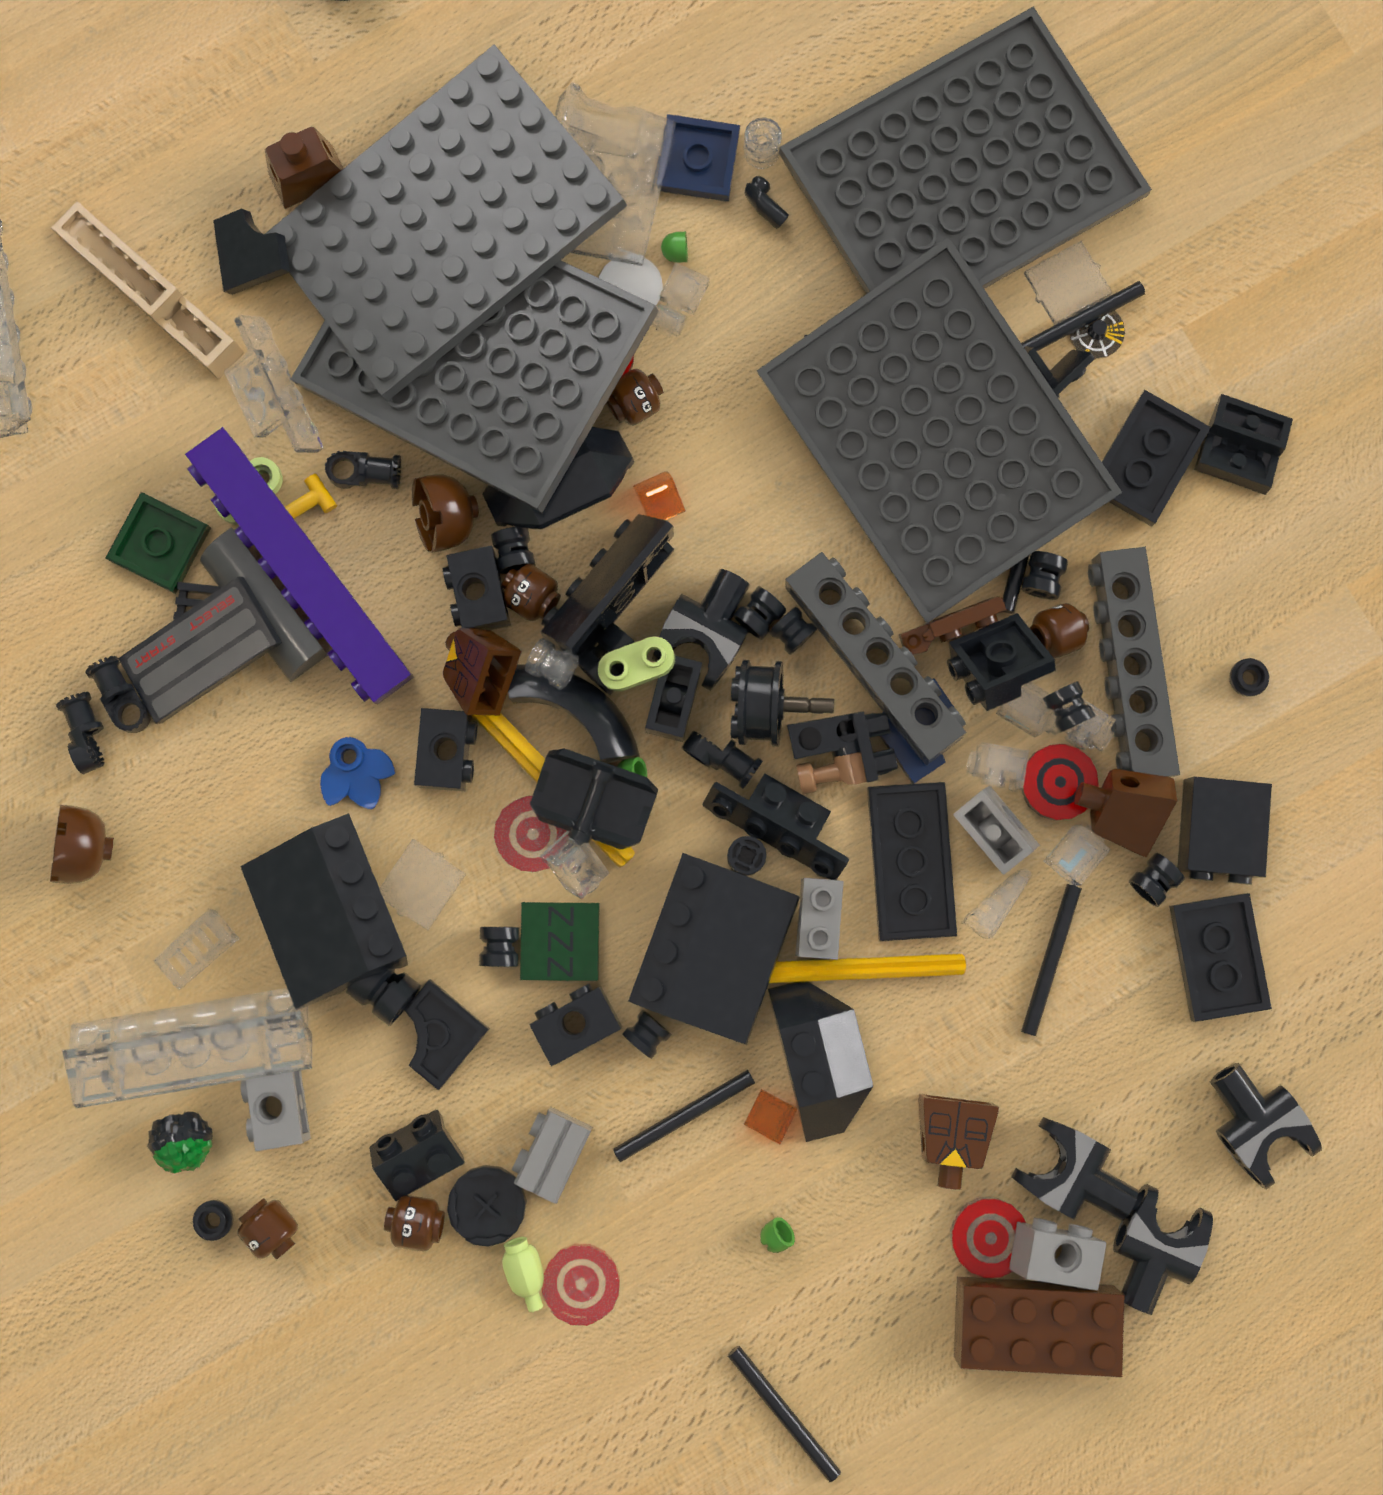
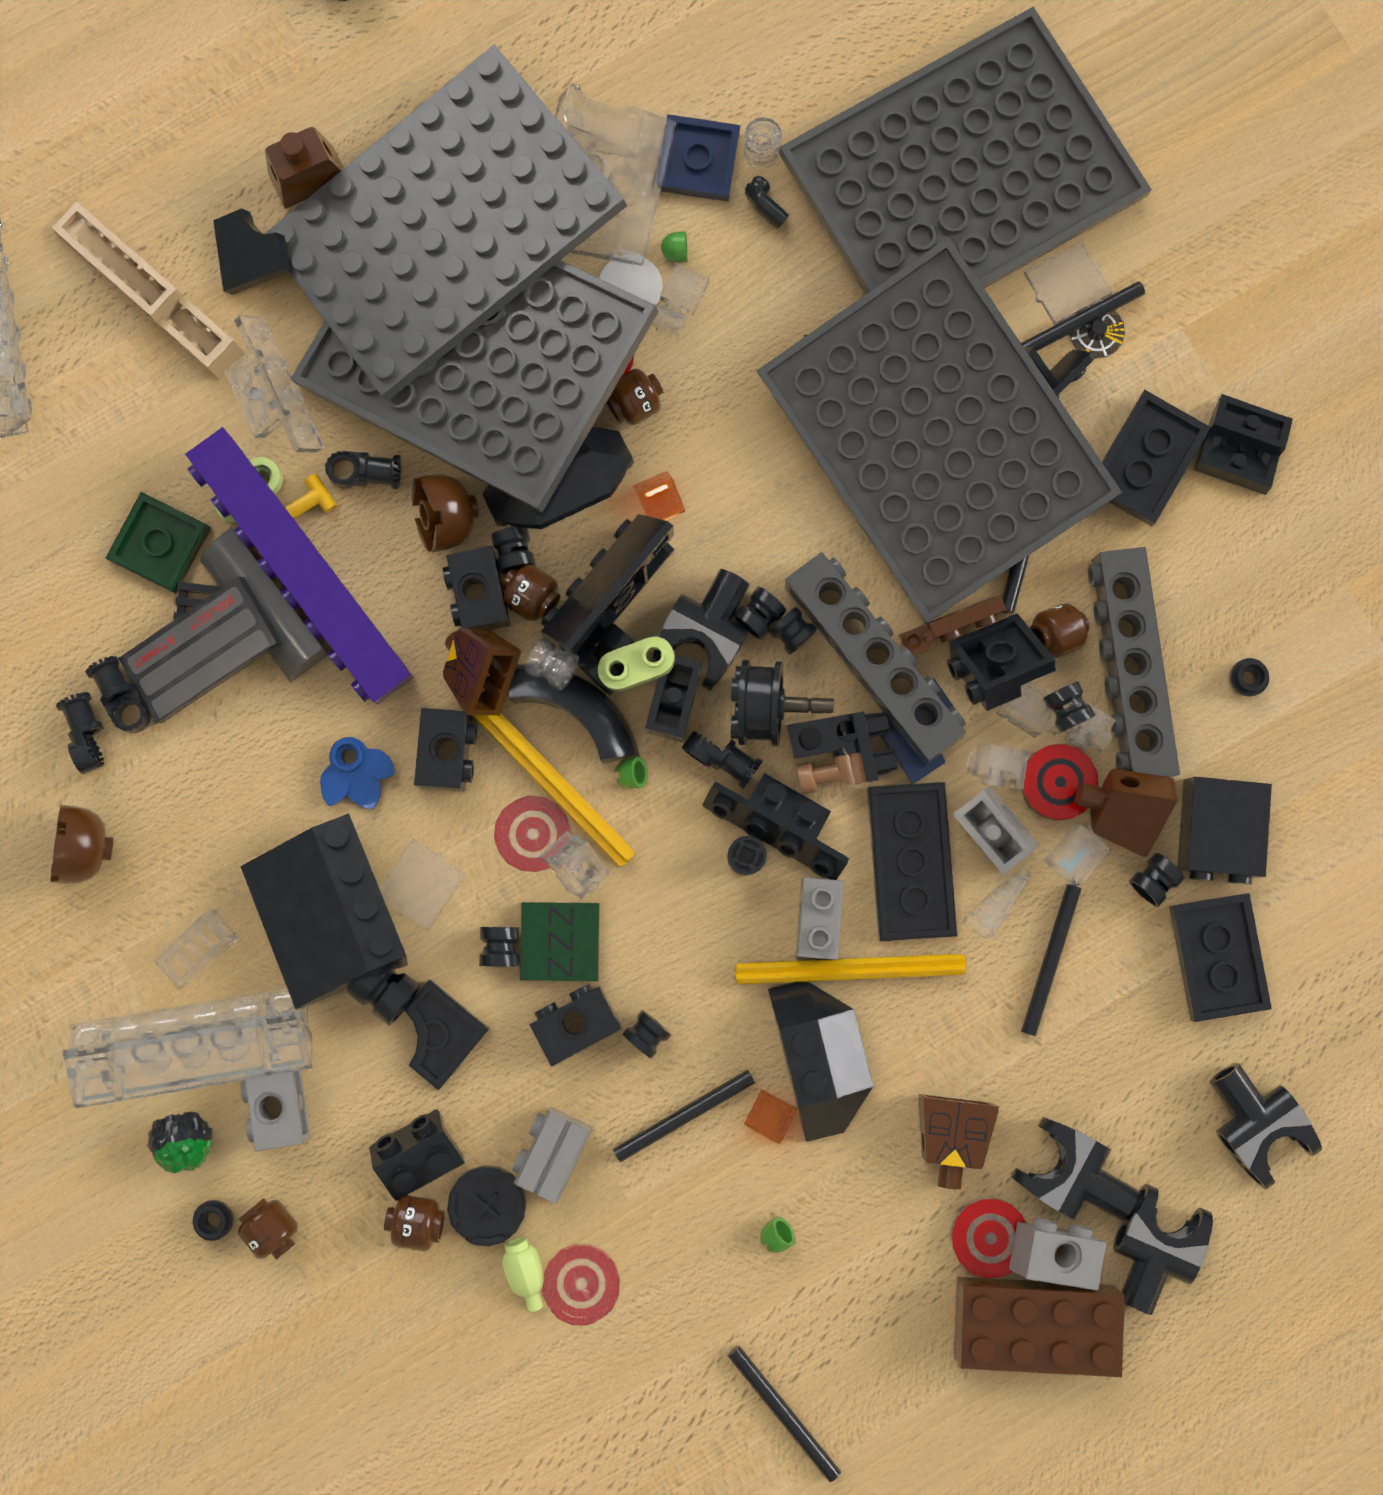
(593, 799): black shield -> none
(714, 949): black piece -> none
(1044, 575): black wheel -> none

